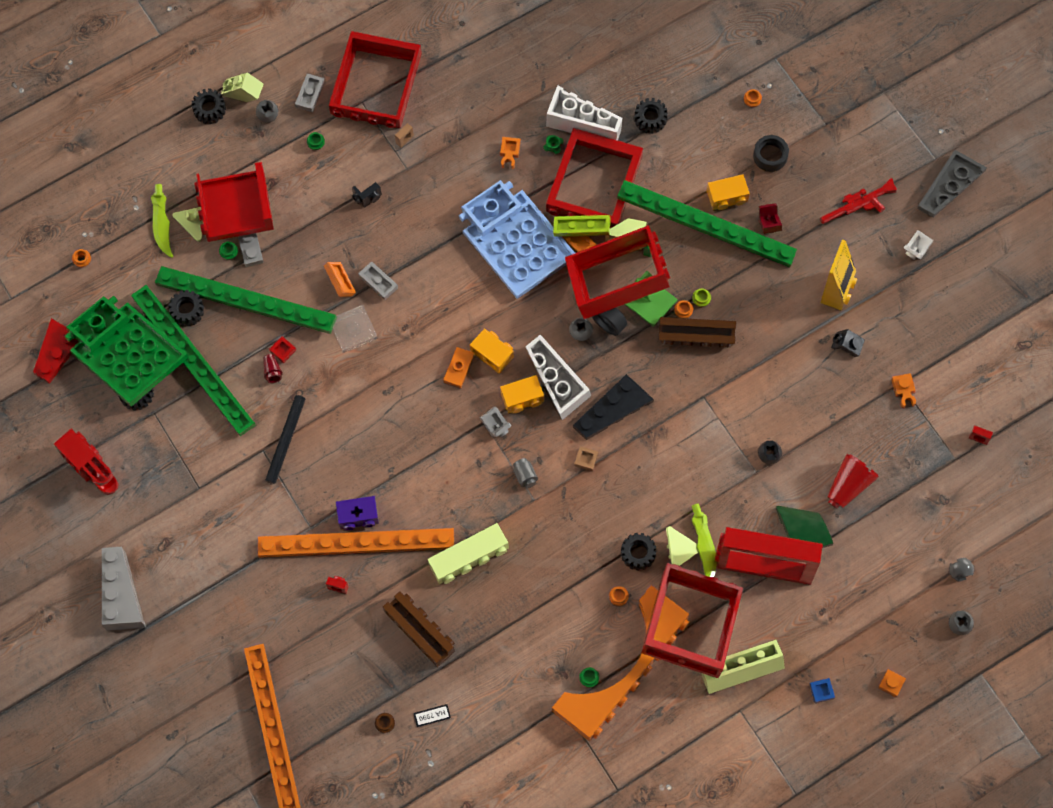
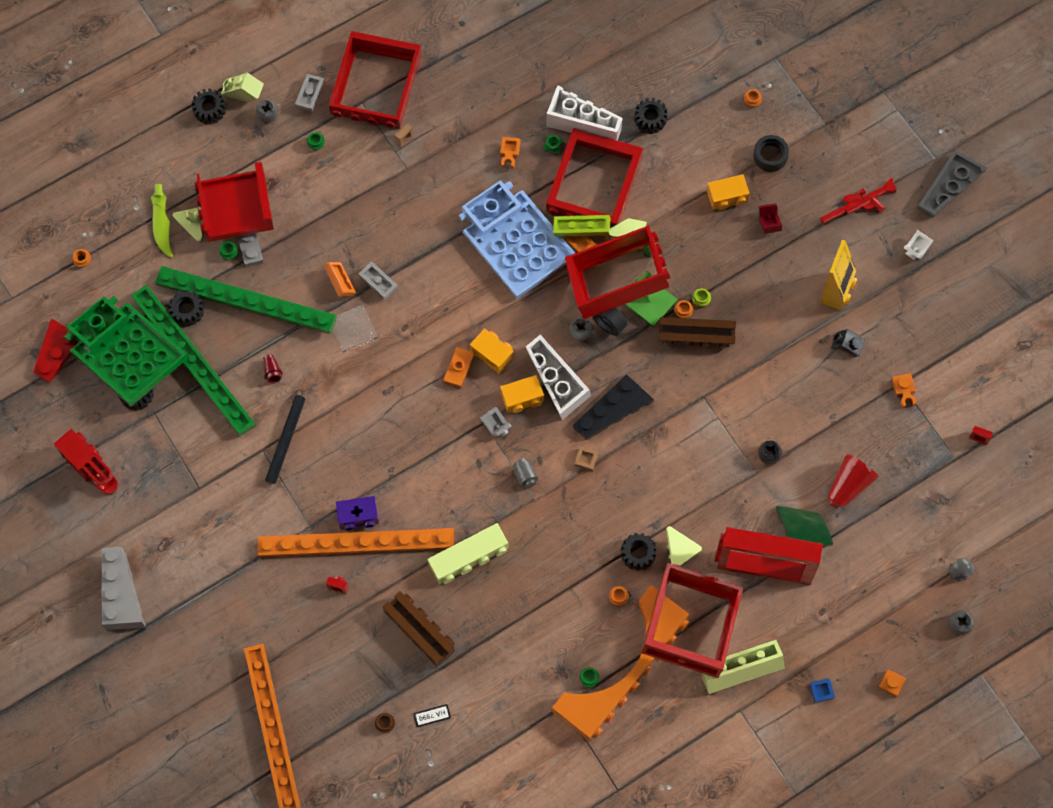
(282, 349): red tile -> none
(368, 196): black bracket -> none
(705, 544): lime sword -> none
(707, 223): green plate -> none

